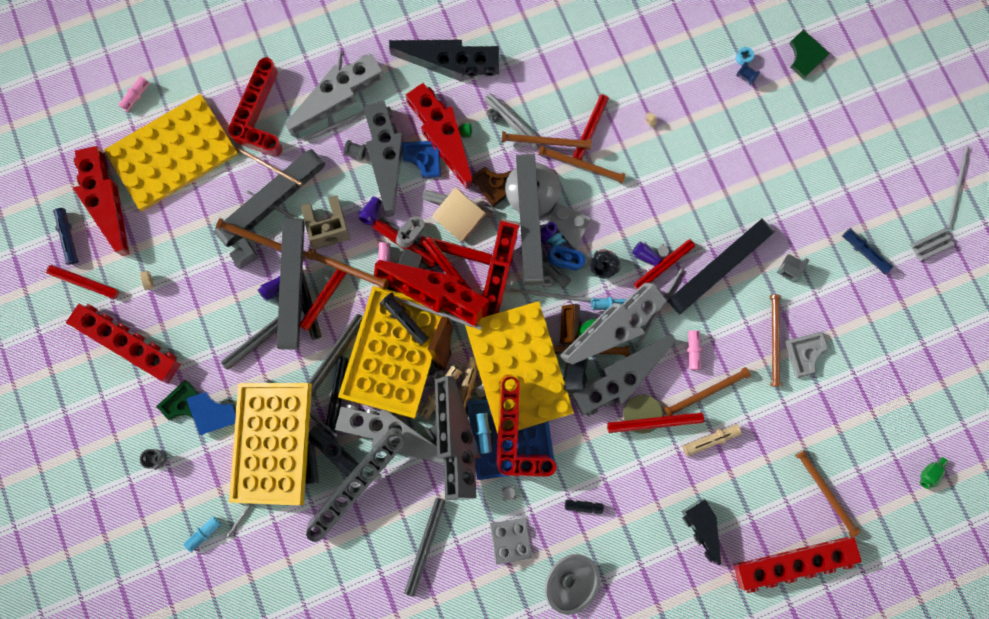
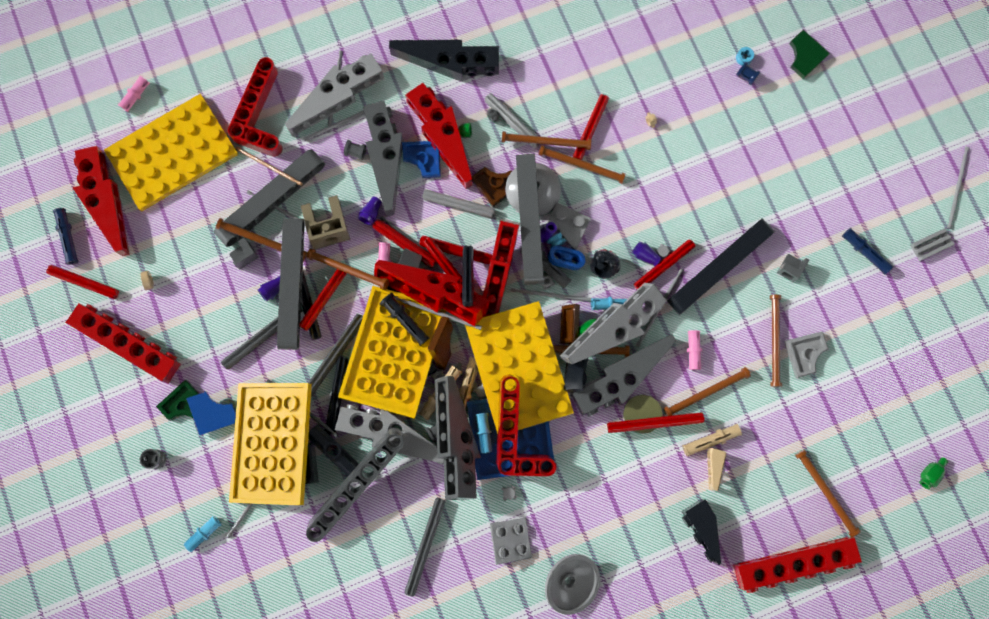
(413, 233): light grey beam -> none
(459, 214): tan slope -> none
(467, 277): none -> black axle
(584, 506): black axle -> none
(715, 462): none -> tan slope

